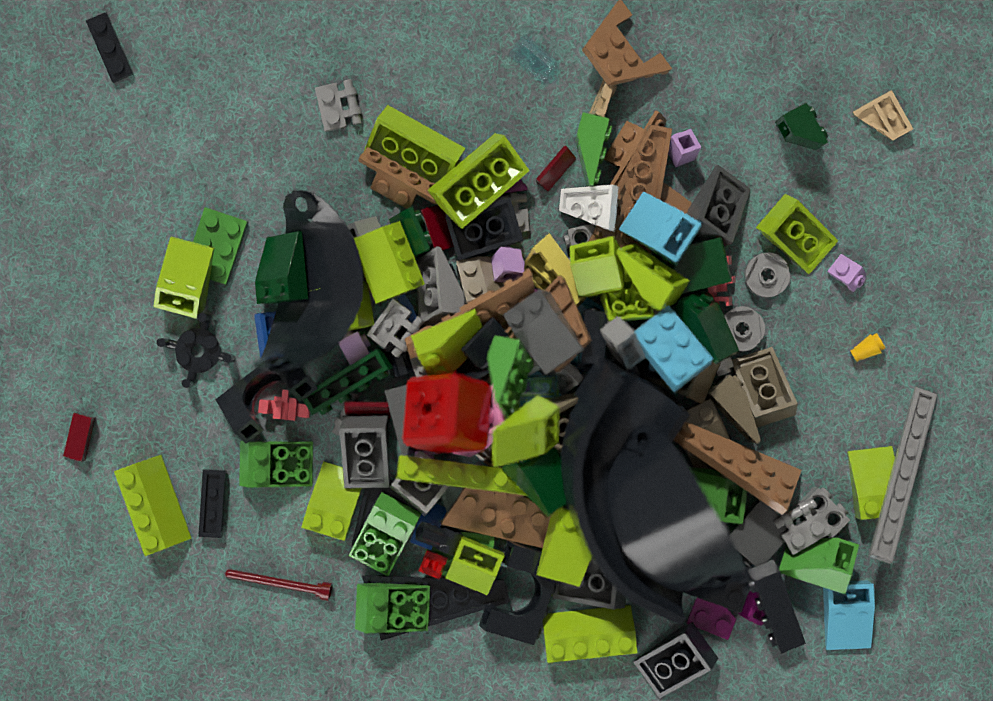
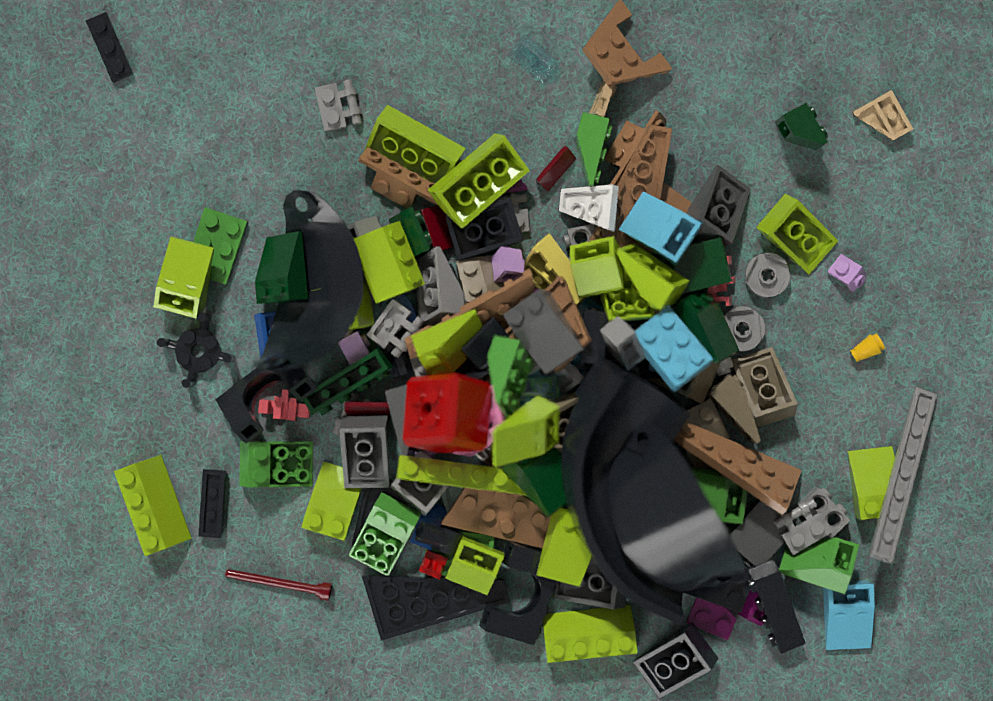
(79, 437): dark red slope -> none
(392, 608): bright green slope -> none
(683, 148): lavender brick -> none

